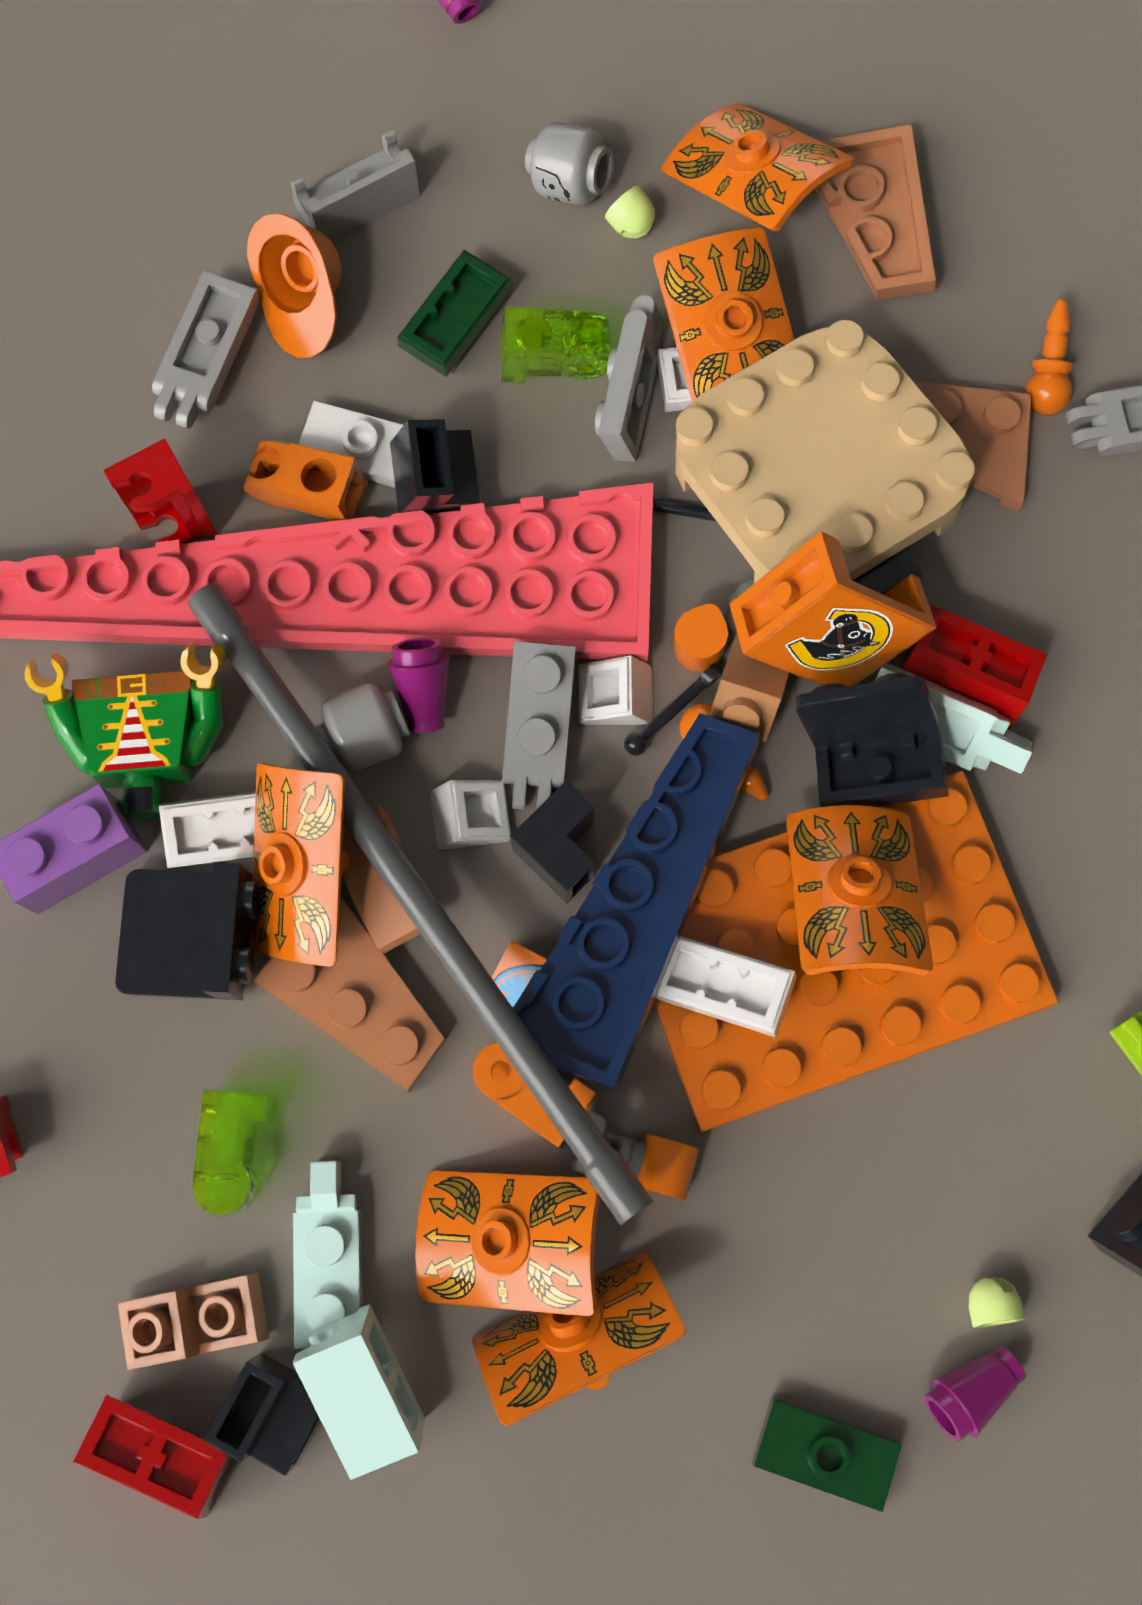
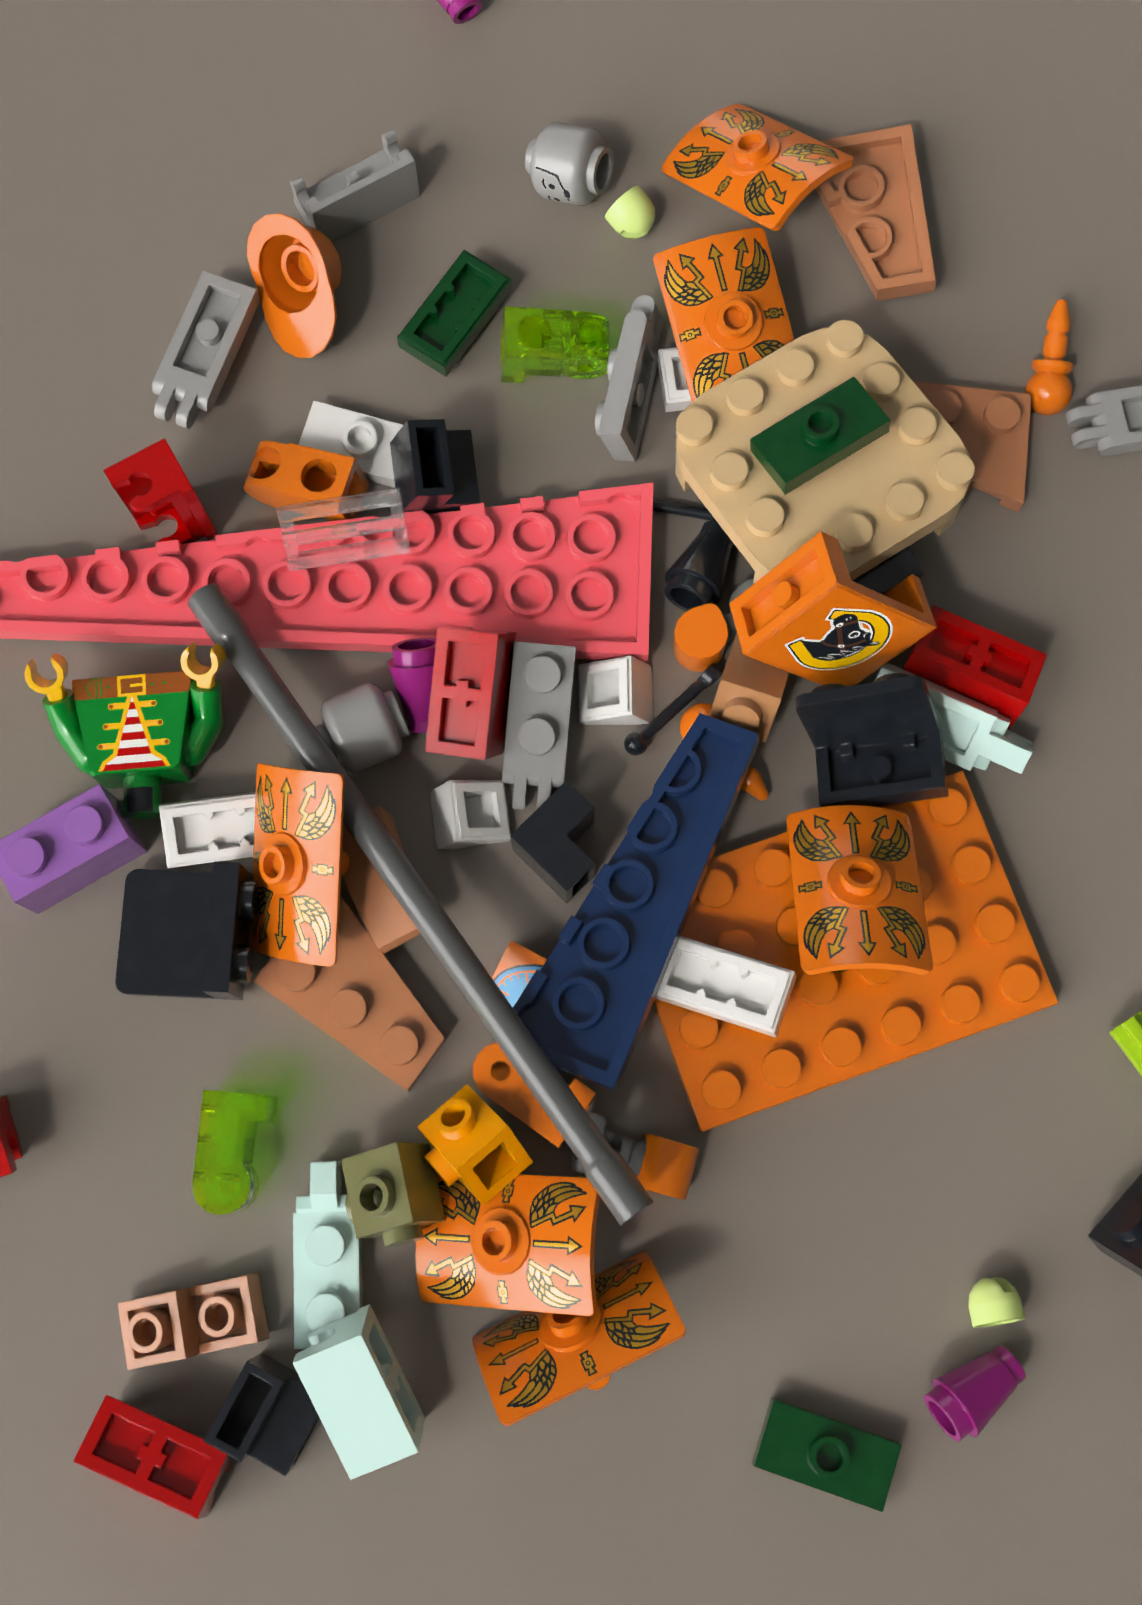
(350, 552): none -> clear tile
(392, 1193): none -> olive brick
(470, 692): none -> hinge
(473, 1146): none -> light orange brick
(700, 570): none -> black cone
(819, 435): none -> dark green plate

